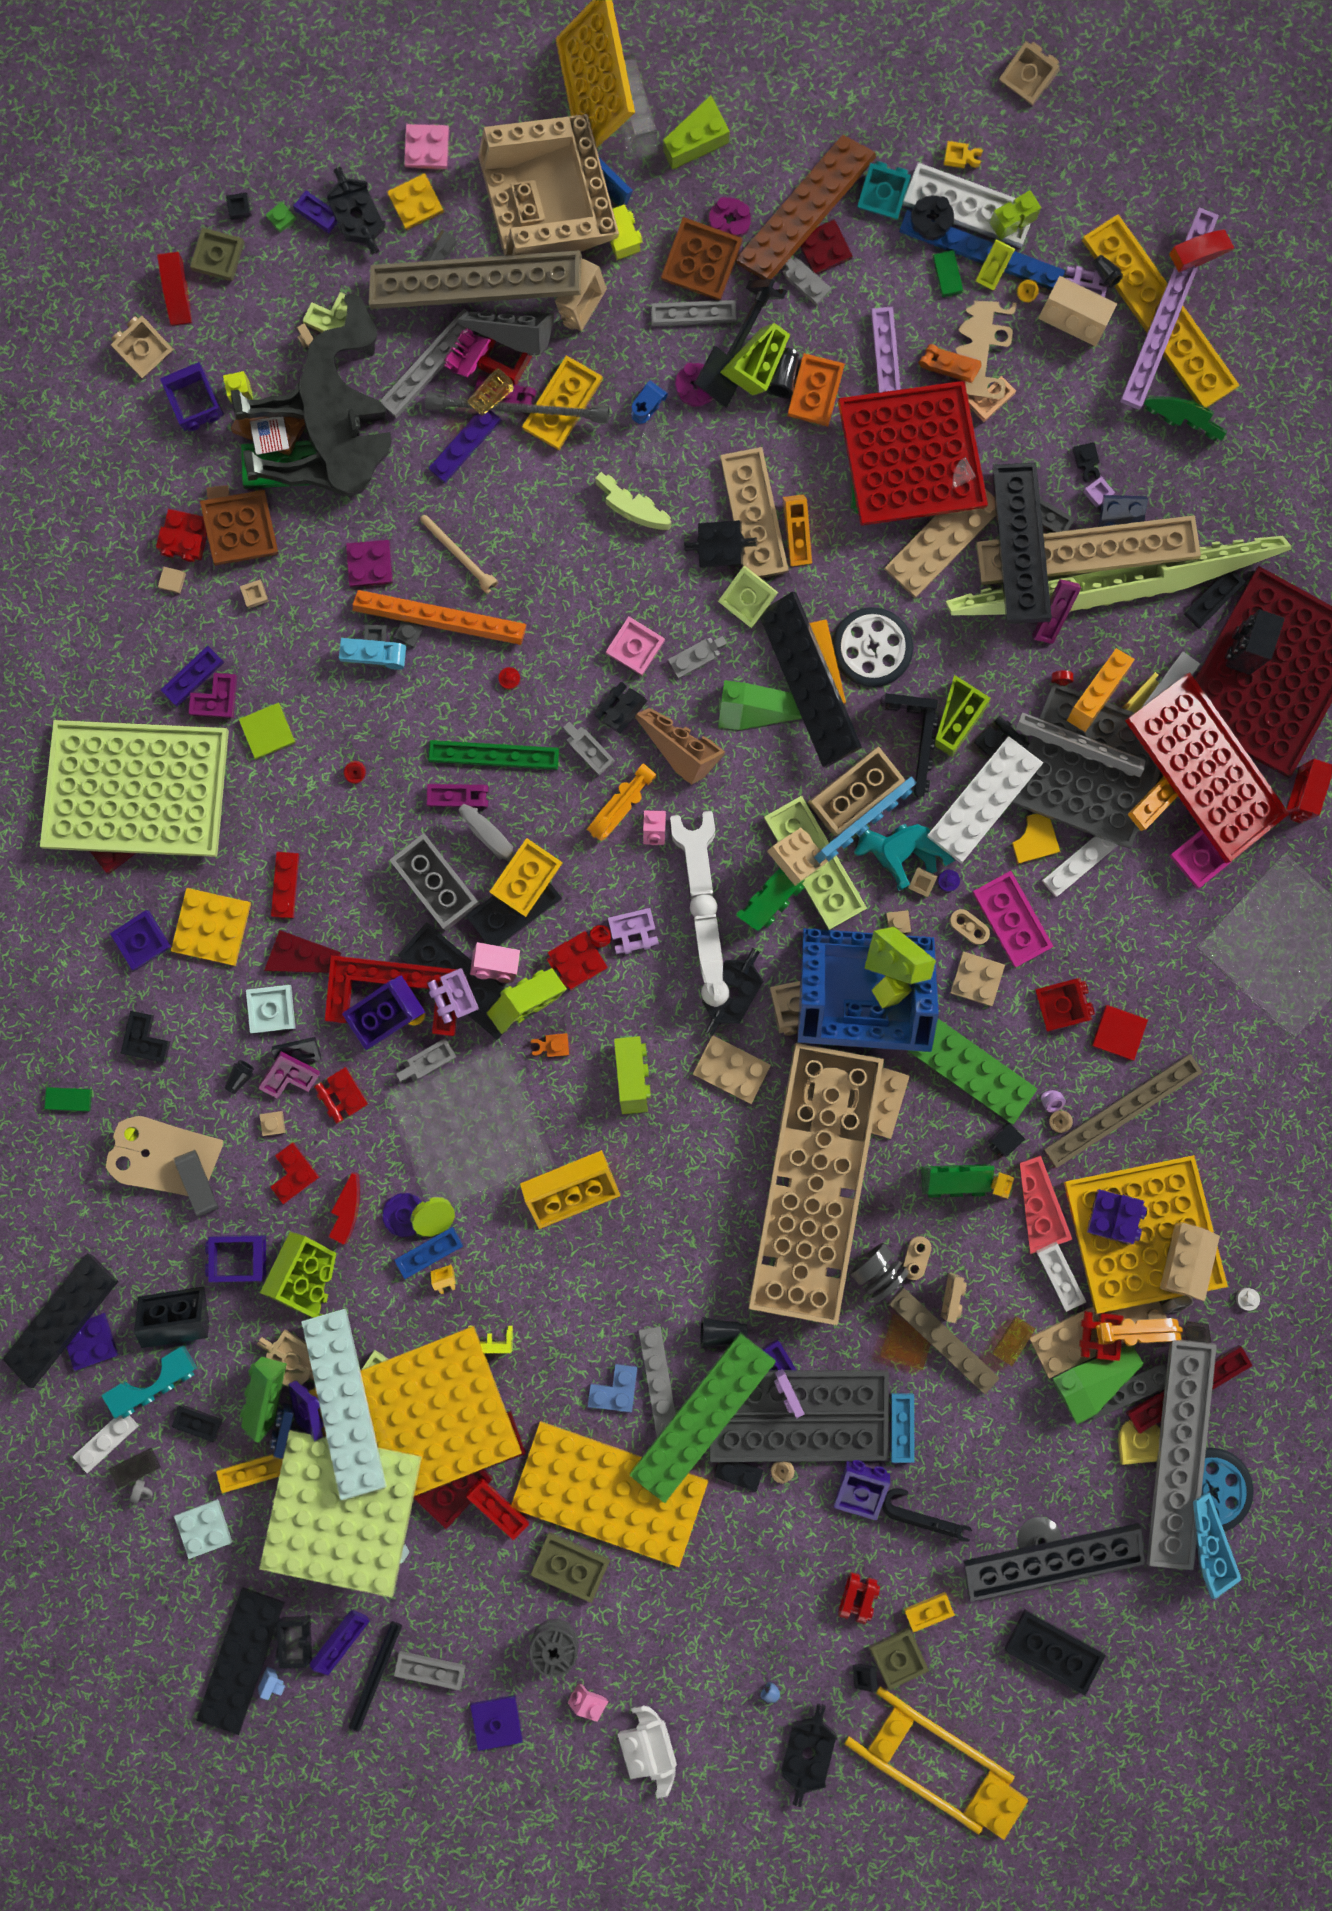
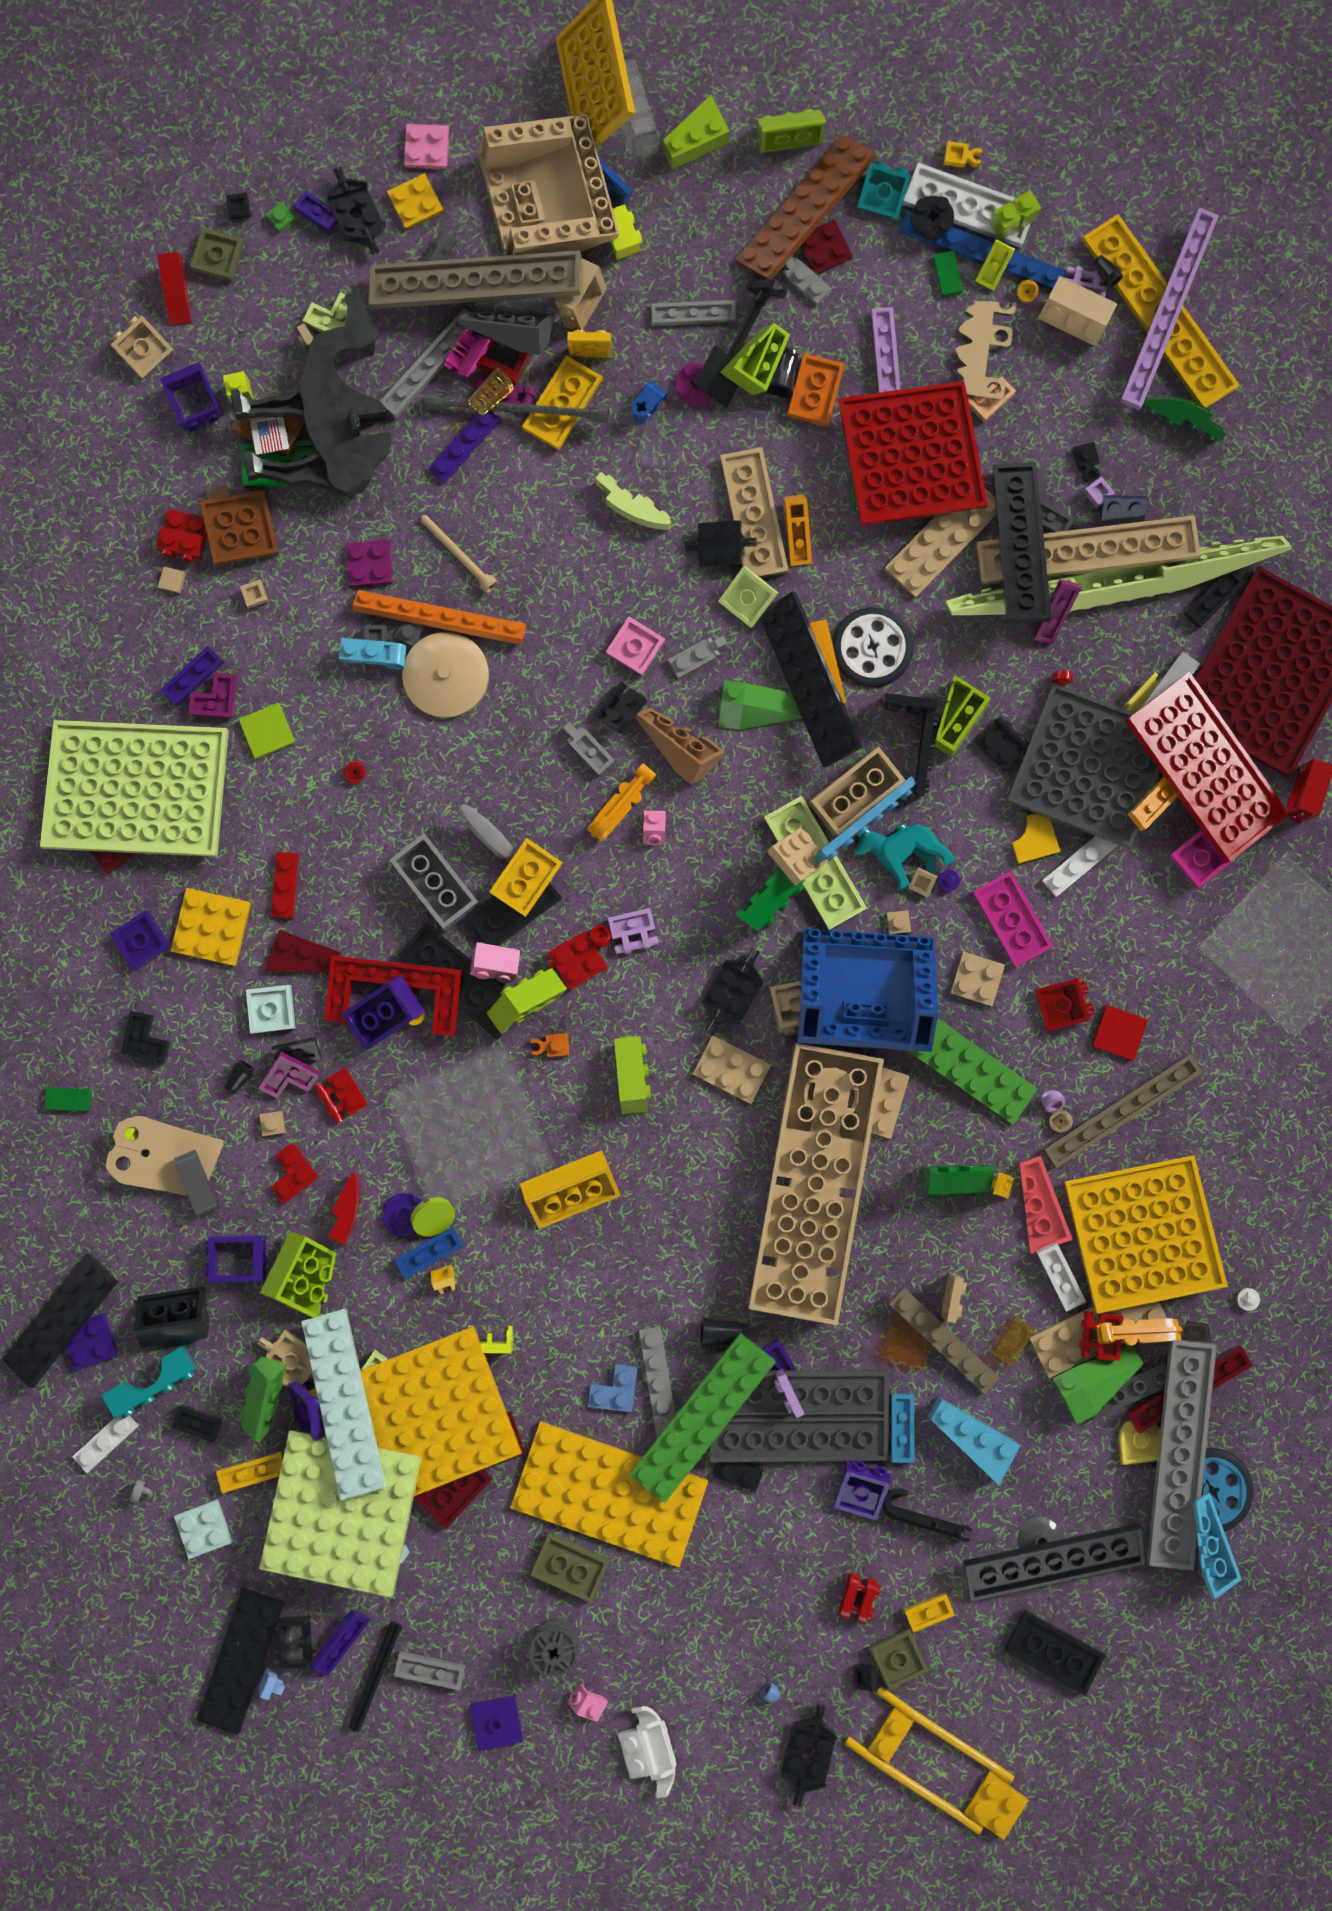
(134, 1468): clear smoke plate -> none
(279, 1437): dark blue plate -> none
(427, 1061): light grey hinge -> none
(445, 675): none -> tan dish
(456, 795): magenta plate -> none
(459, 994): lavender plate -> none
(493, 755): green tile -> none
(497, 1509): red plate -> none
(509, 678): red tile -> none
(590, 344): none -> yellow plate
(701, 259): dark orange plate -> none
(703, 905): white piece -> none
(734, 207): magenta plate -> none
(782, 1471): tan tile -> none
(790, 130): none -> lime slope
(883, 1276): dark grey wheel -> none
(890, 991): neon yellow brick -> none
(898, 957): lime wedge -> none
(917, 1258): tan plate -> none
(950, 364): orange plate -> none
(963, 473): clear tile -> none
(969, 926): tan plate -> none
(981, 1442): none -> medium azure wedge
(985, 799): white plate -> none
(1005, 1140): black brick -> none
(1030, 72): tan plate -> none
(1080, 744): light grey plate -> none
(1100, 690): light orange brick -> none
(1116, 1217): dark purple plate -> none
(1177, 1304): light grey tile -> none
(1190, 1261): tan slope -> none
(1201, 250): red slope -> none
(1254, 642): black brick -> none

